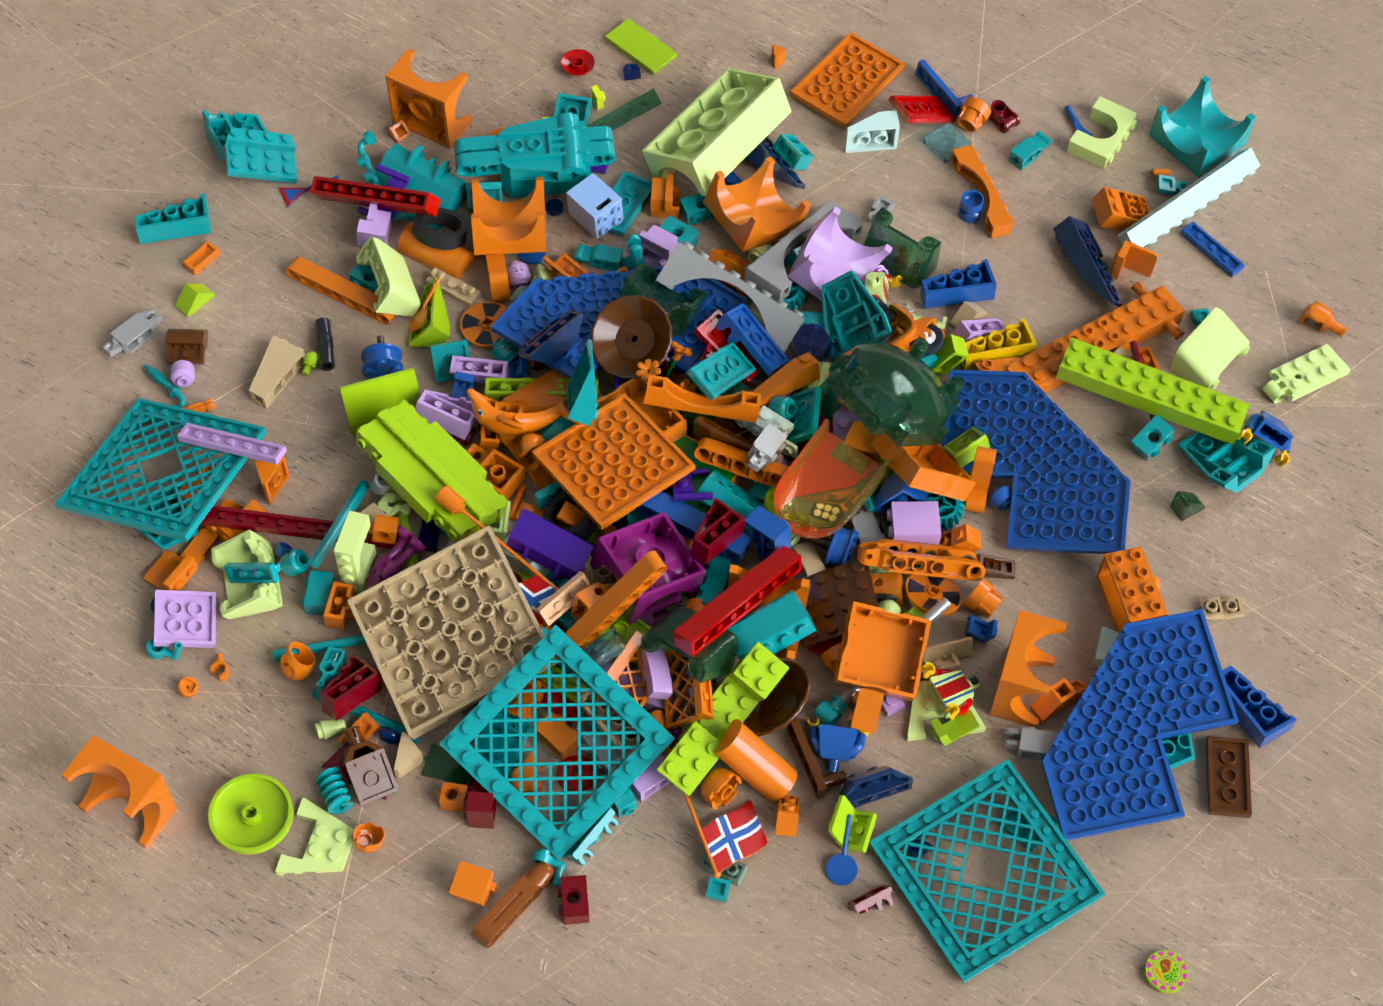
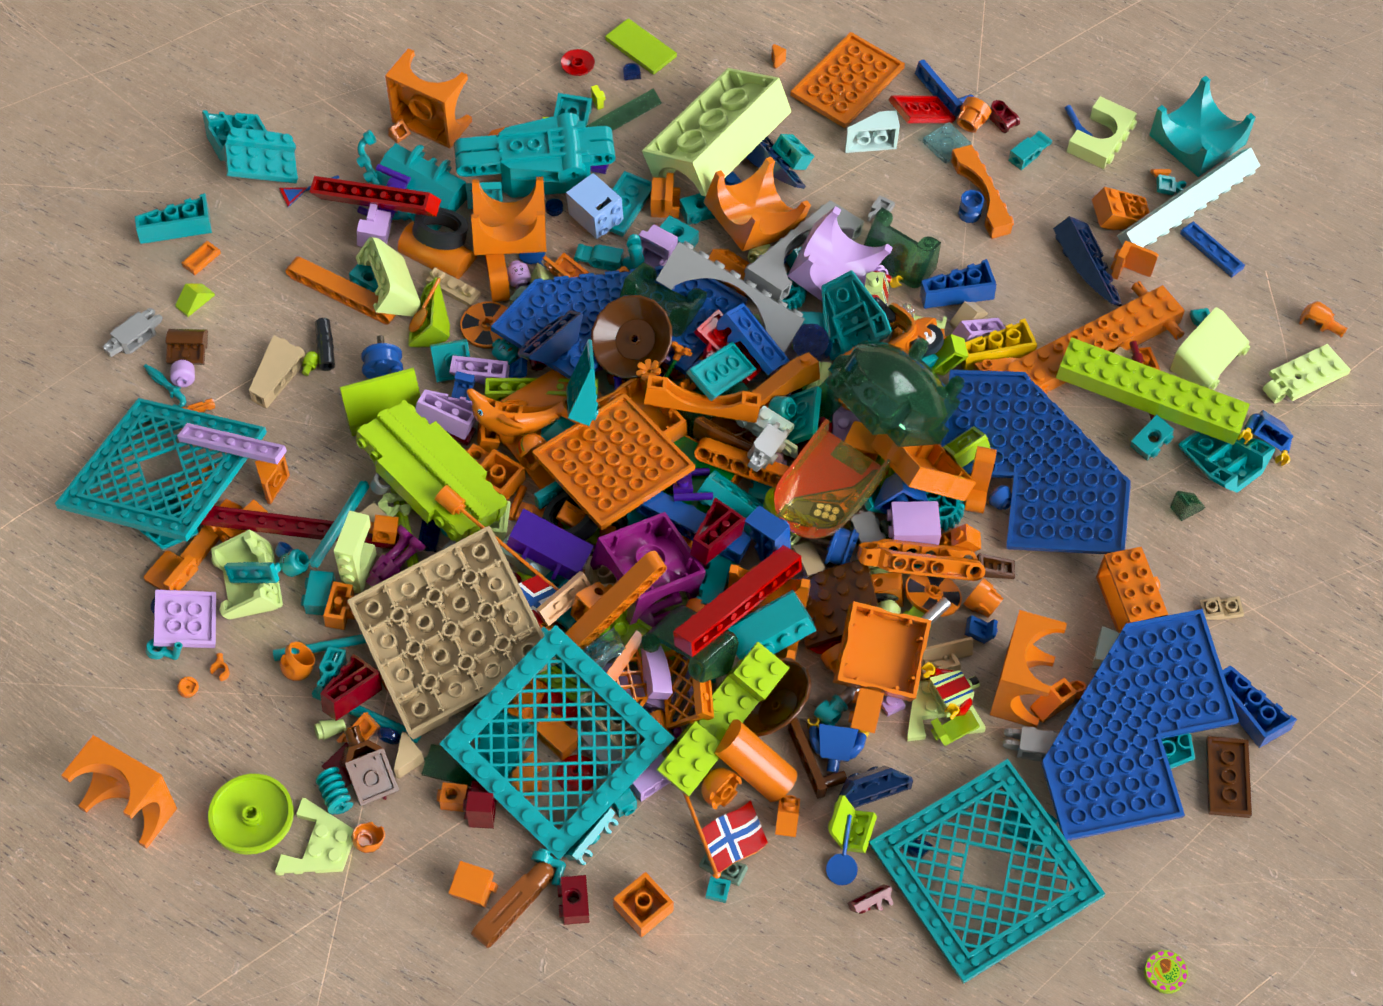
(643, 904): none -> orange brick

